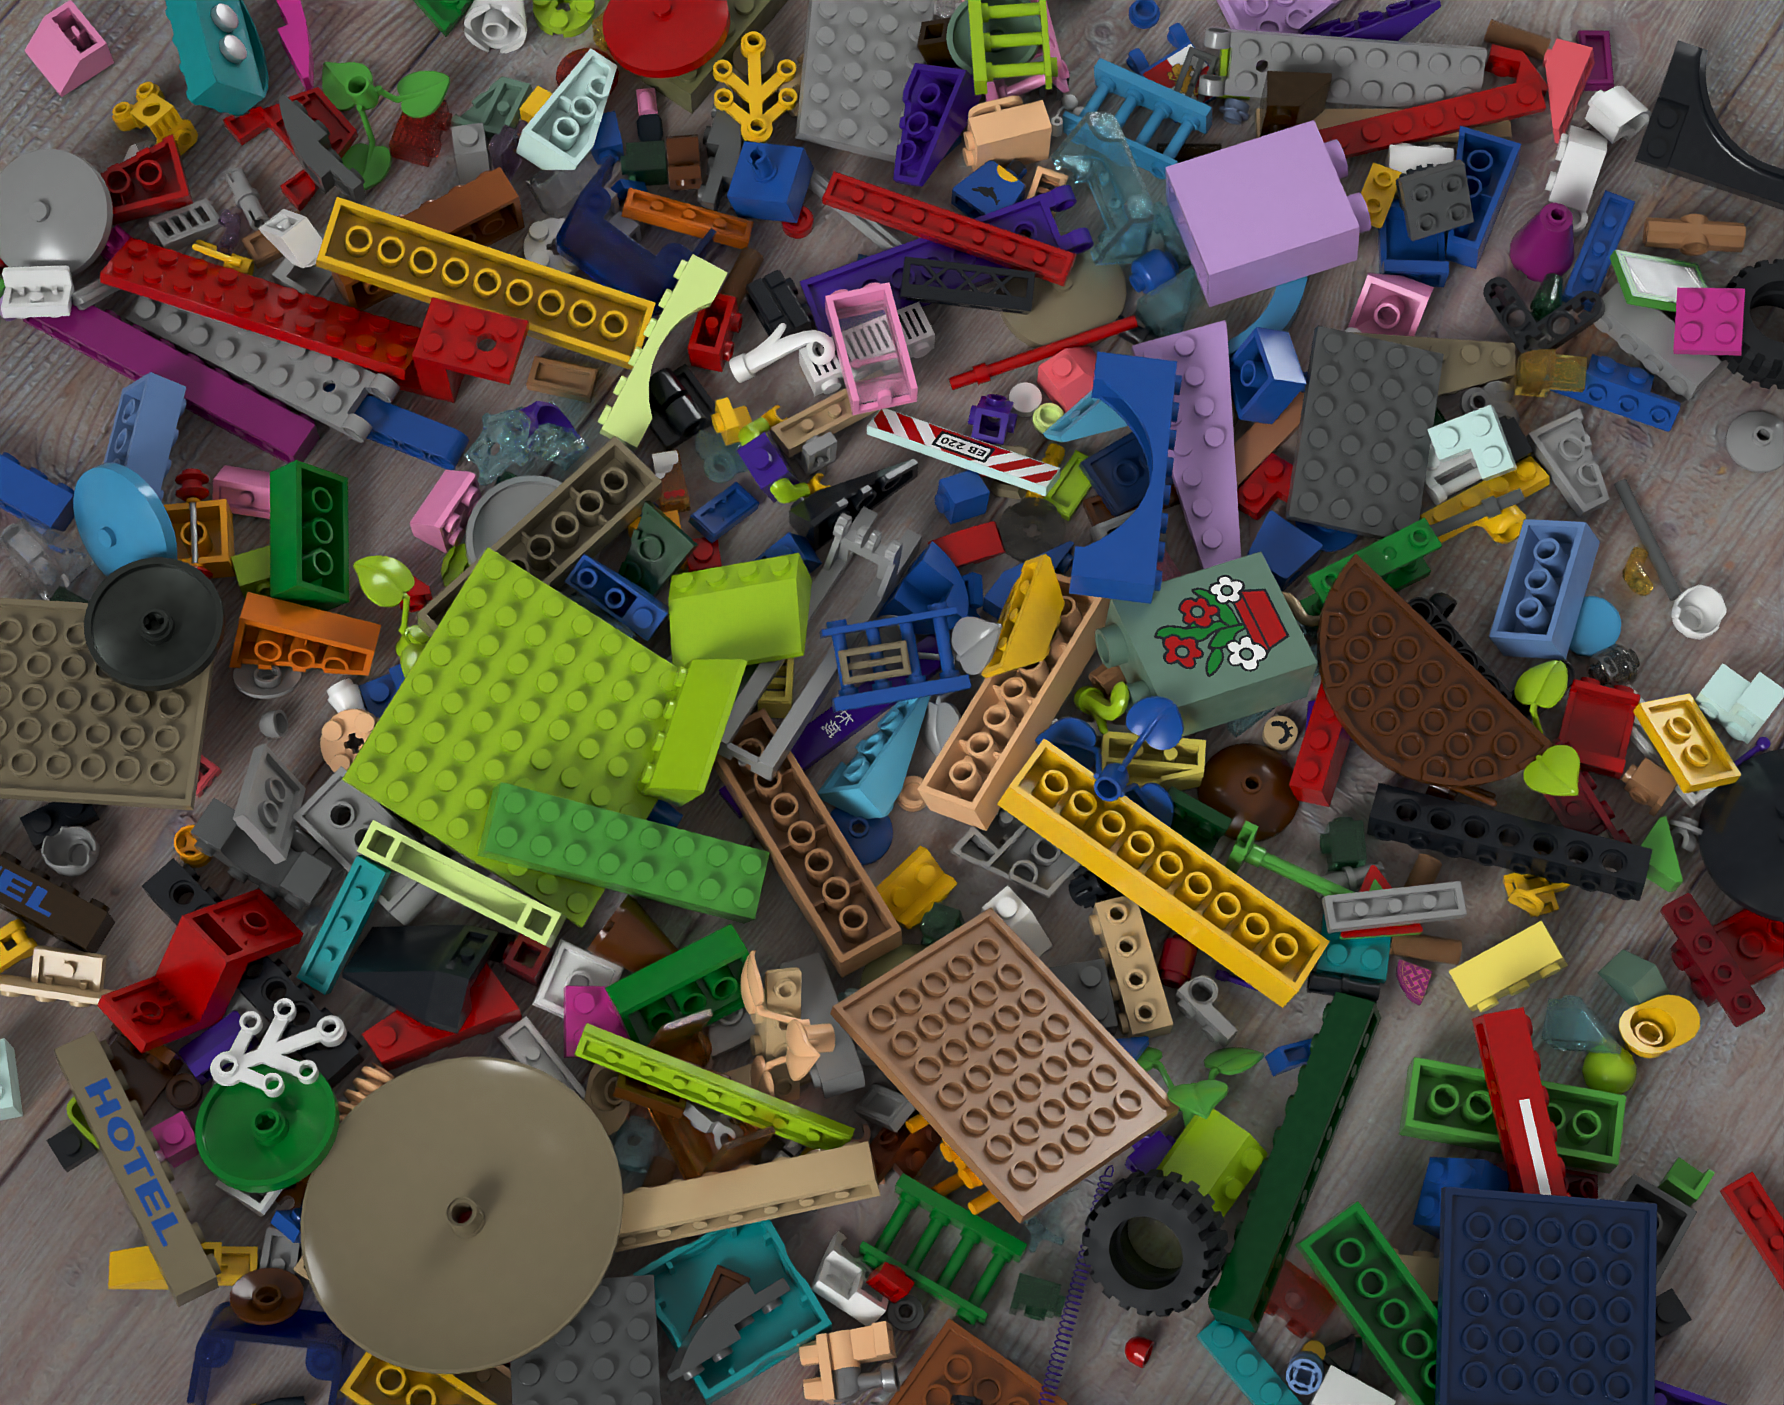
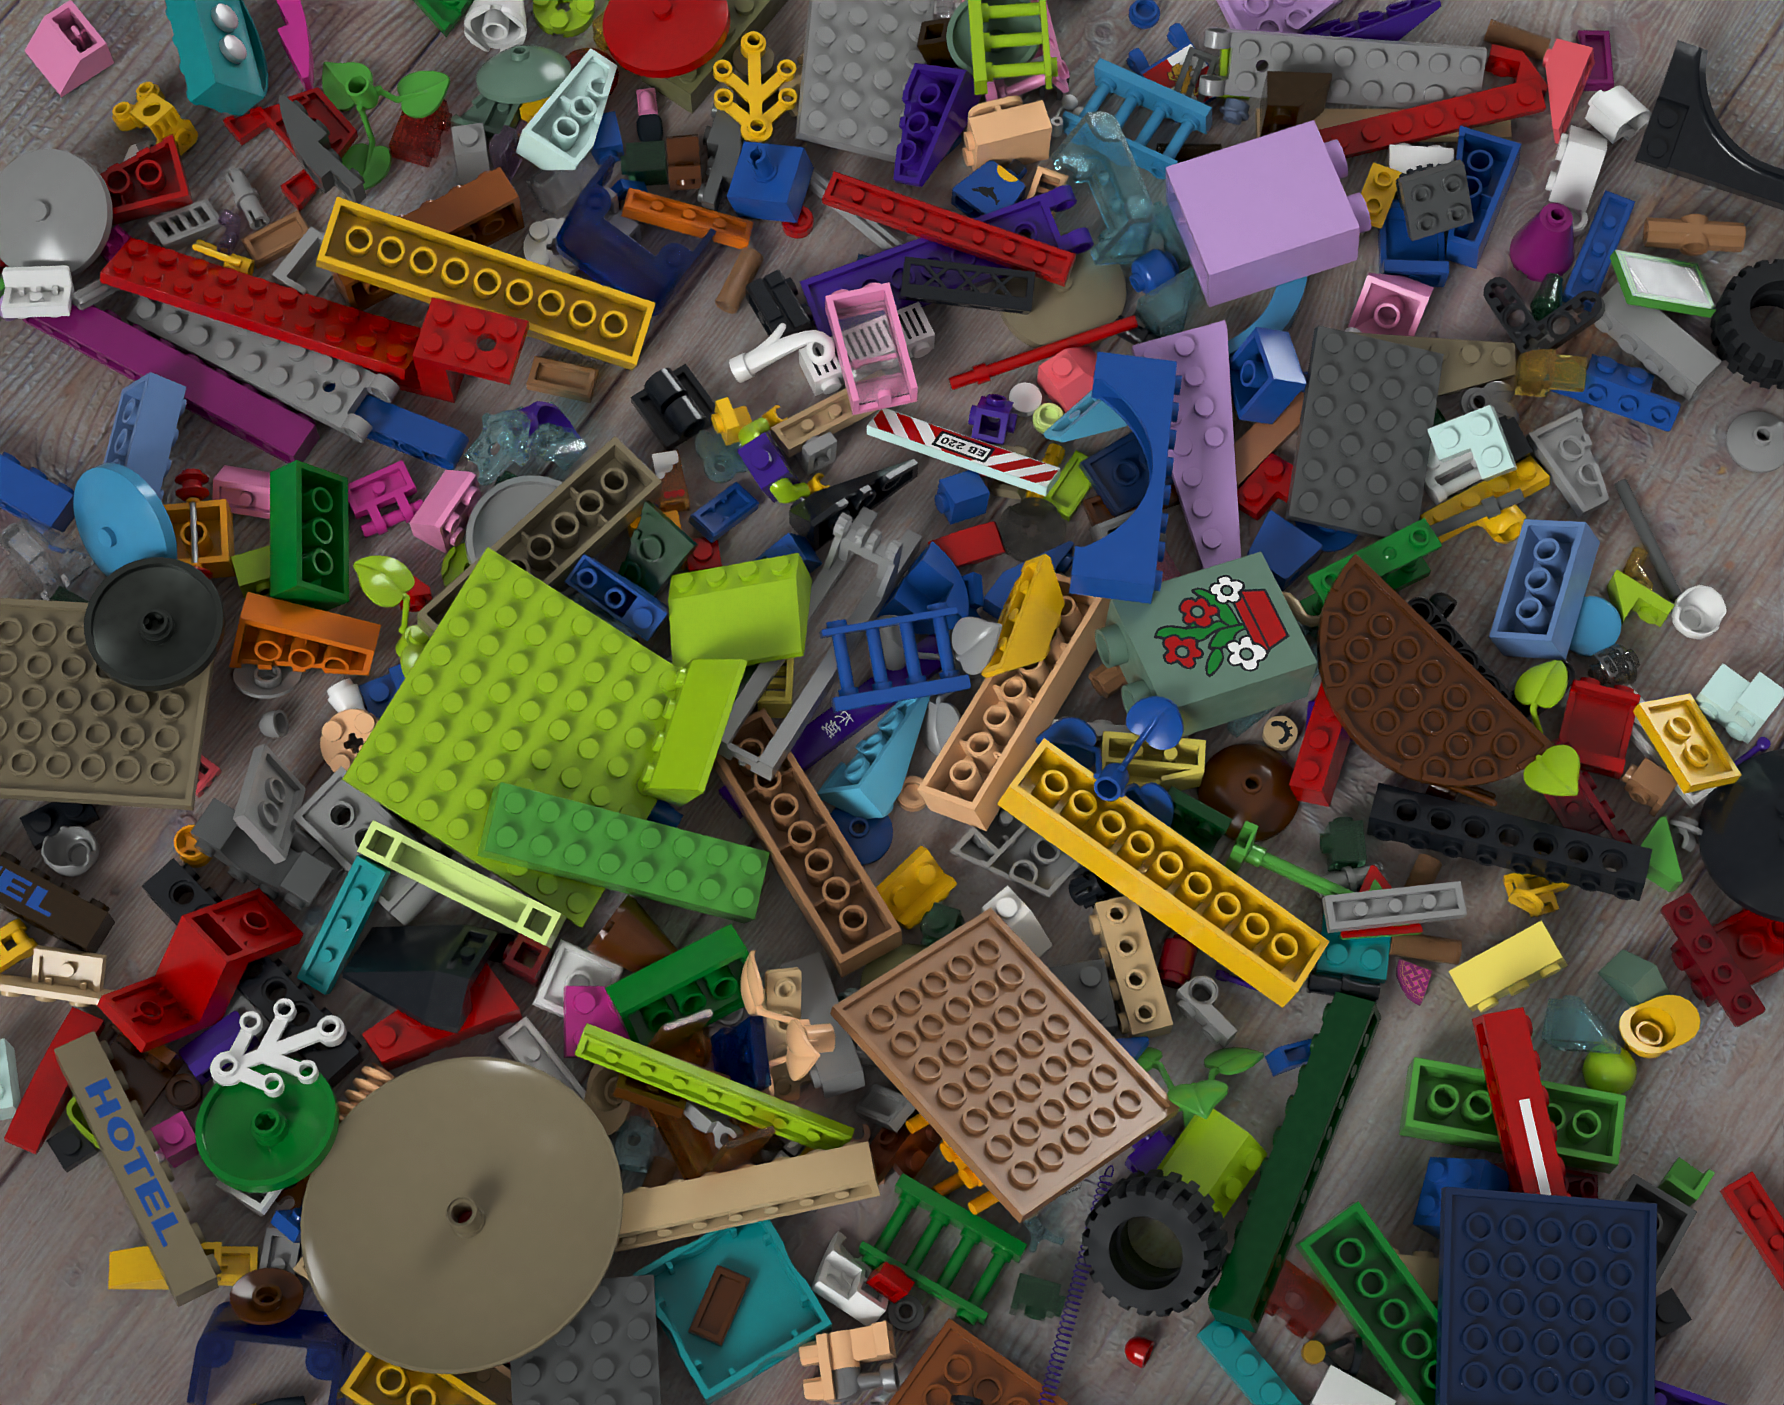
(48, 1089): none -> red slope
(293, 237): white slope -> none
(380, 490): none -> dark pink plate
(522, 74): none -> sand green dish
(694, 291): yellowish green arch -> none
(713, 334): red brick -> none
(720, 1327): dark grey slope -> none
(743, 1053): none -> clear blue slope
(845, 668): dark tan tile -> none
(1092, 702): lime plant -> none
(1305, 1366): medium blue wheel -> none
(1630, 595): none -> lime slope
(1709, 321): dark pink plate -> none

